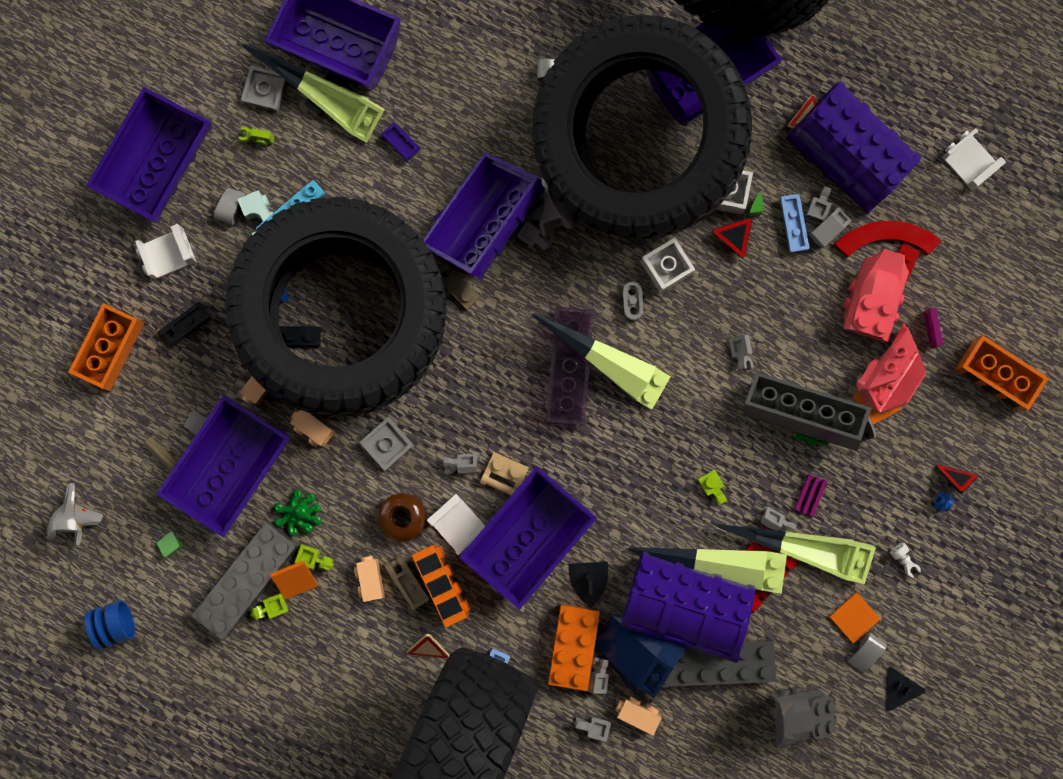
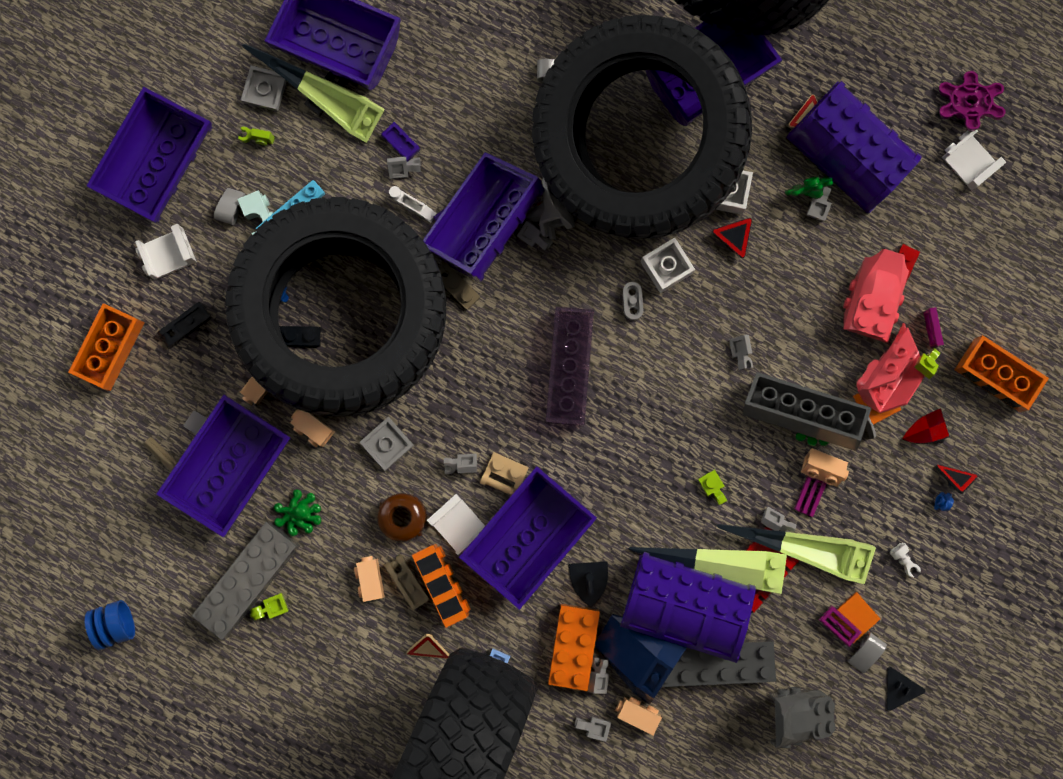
(71, 517): light grey piece -> none
(169, 544): bright green slope -> none
(294, 580): orange piece -> none
(311, 557): lime plate -> none
(400, 167): none -> light grey plate
(412, 204): none -> white piece
(635, 377): yellowish green plate -> none
(756, 207): bright green slope -> none
(794, 223): light blue plate -> none
(812, 187): none -> green animal
(825, 467): none -> light nougat brick
(827, 615): none -> magenta tile
(830, 228): light grey slope -> none
(888, 231): red tile -> none
(926, 363): none -> lime plate
(928, 429): none -> shield
(971, 90): none -> magenta plate

